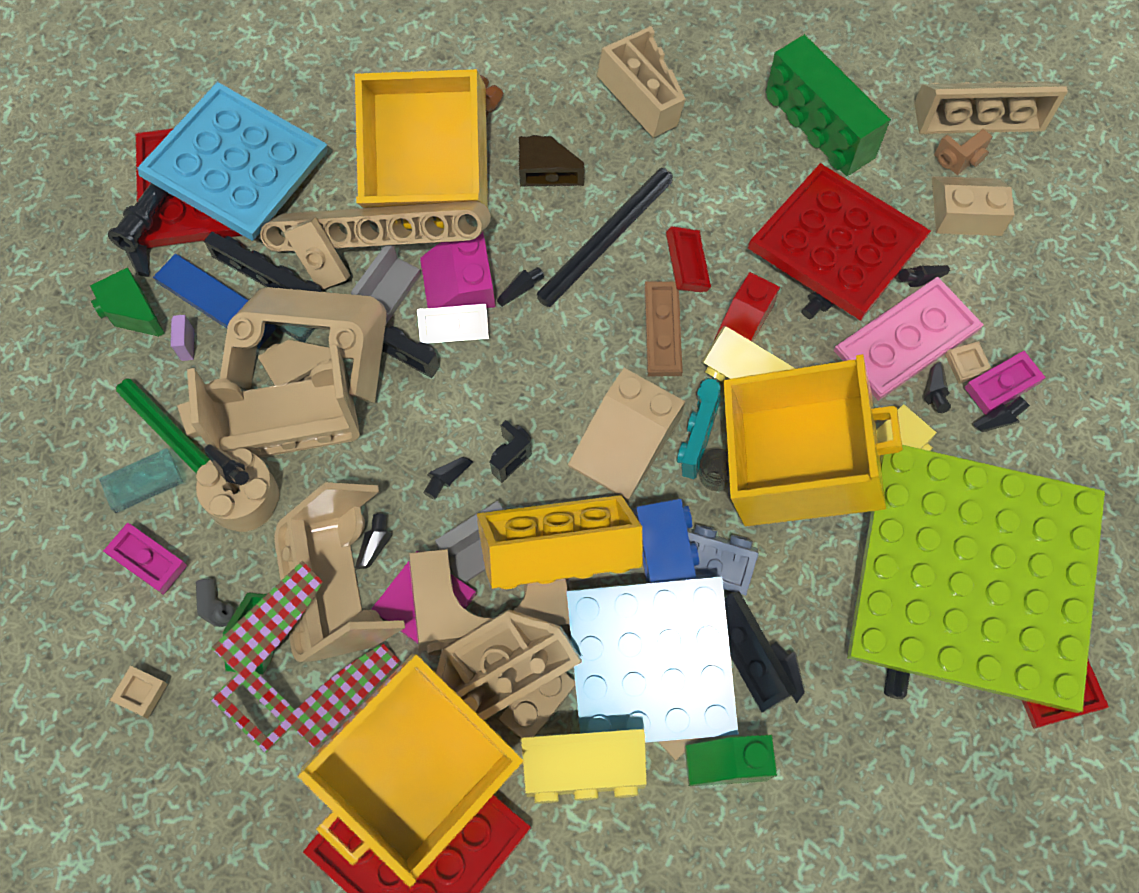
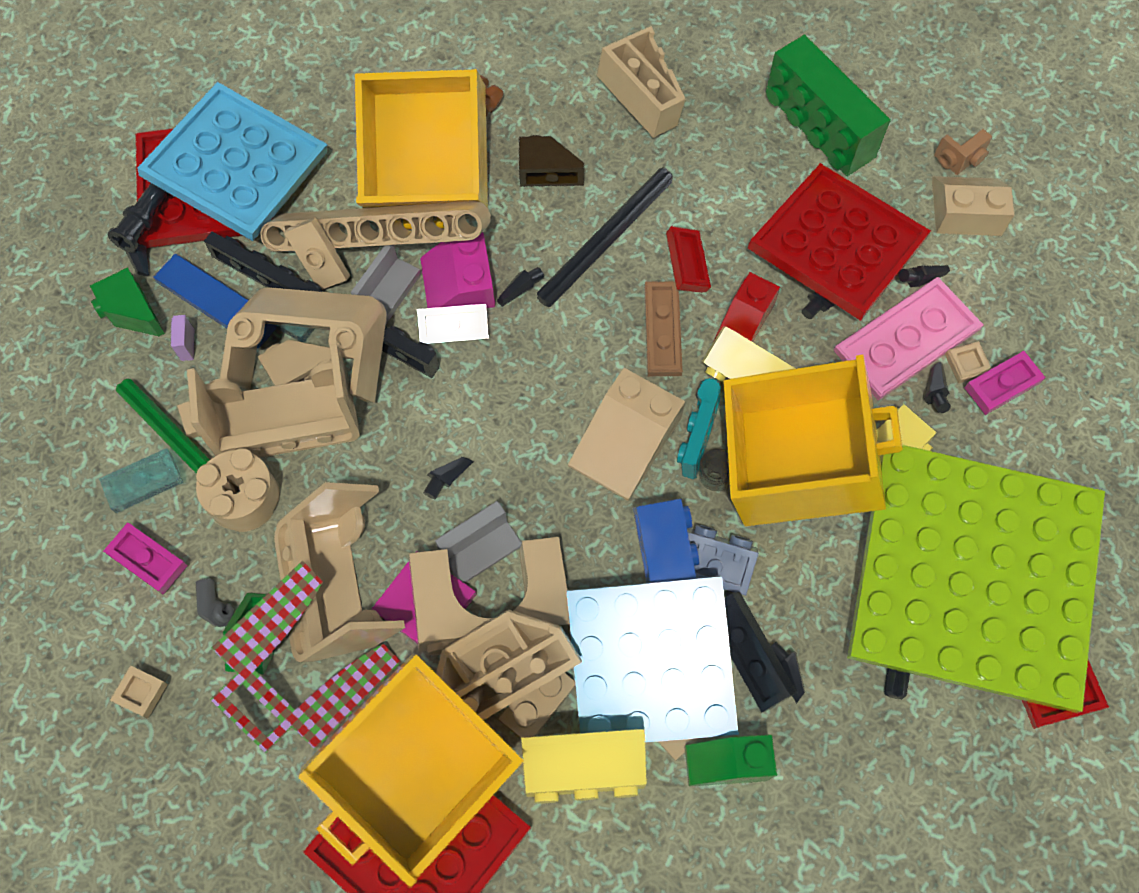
(227, 466): black bar -> none
(373, 541): black bar -> none
(511, 455): black bracket -> none
(559, 541): yellow slope -> none
(987, 106): tan slope -> none
(1002, 416): black bar -> none

